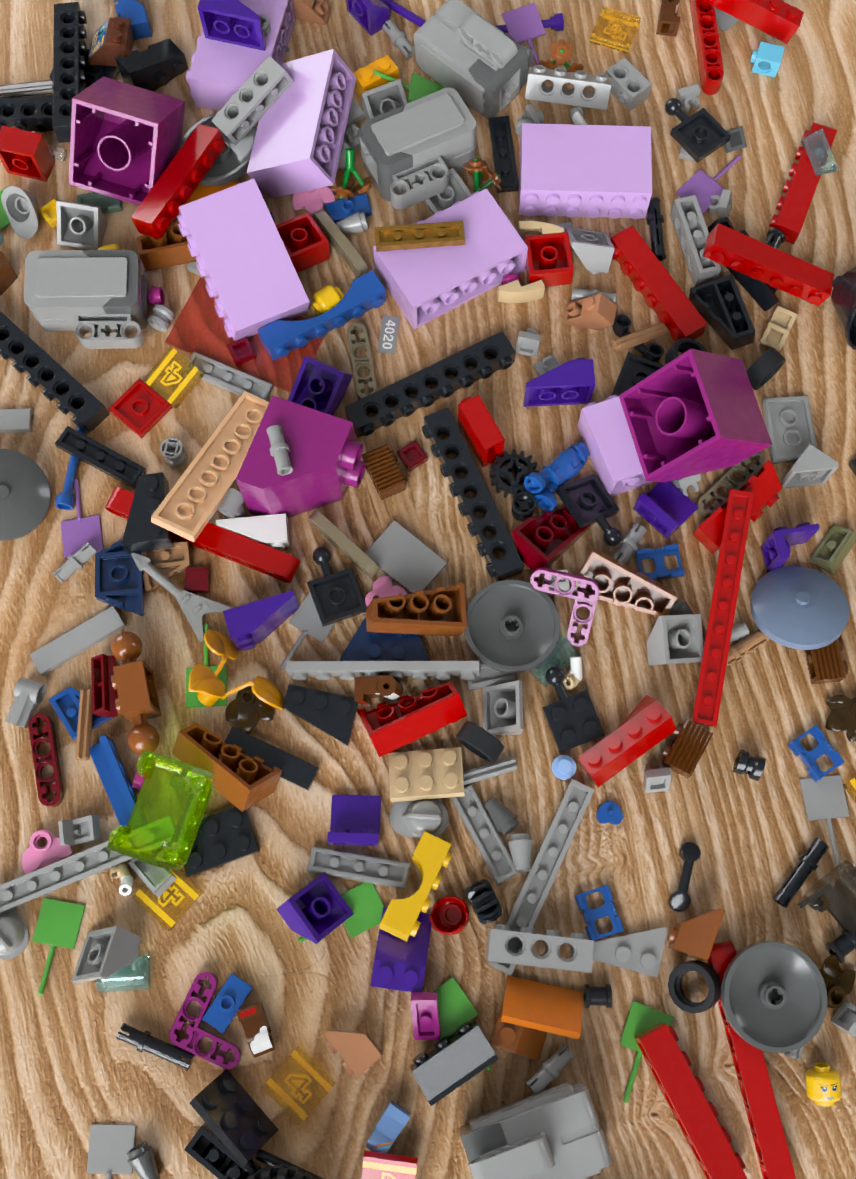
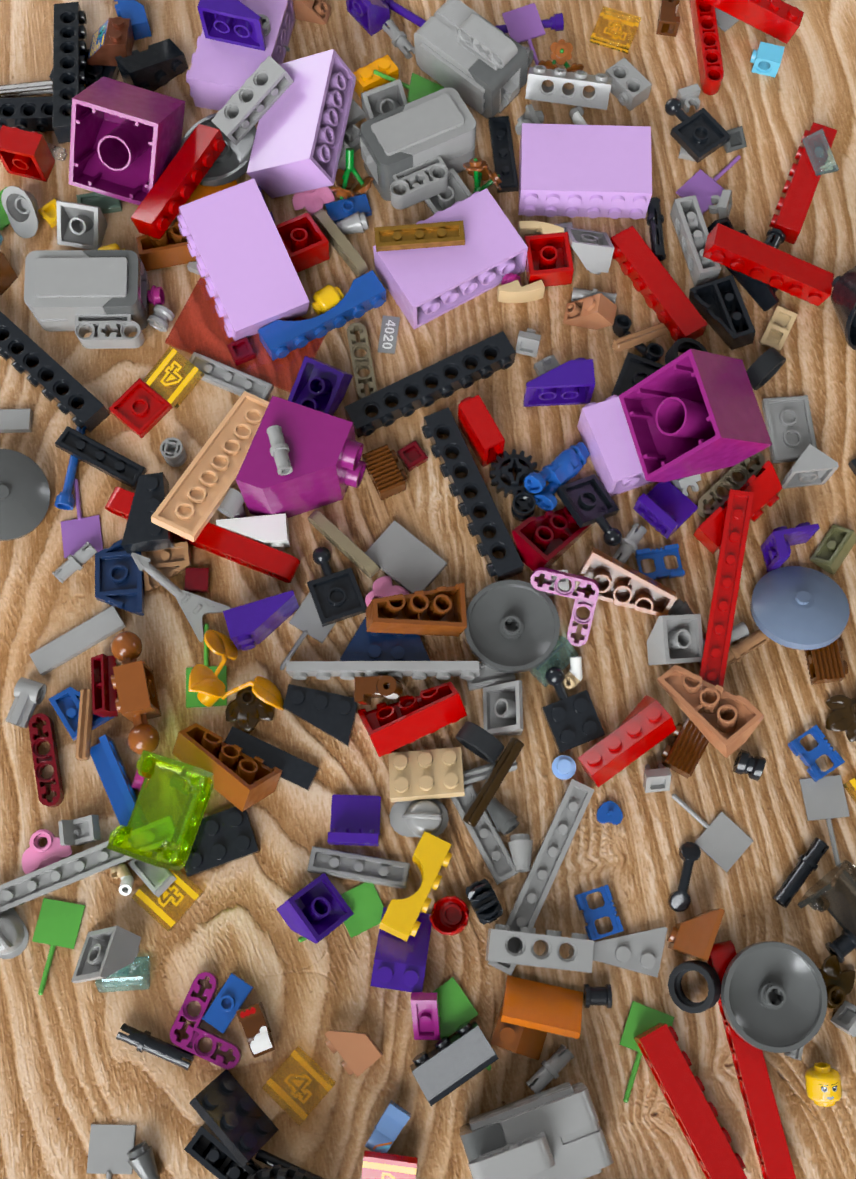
(493, 782): none -> dark brown axle
(718, 714): none -> nougat wedge
(721, 839): none -> light grey piece

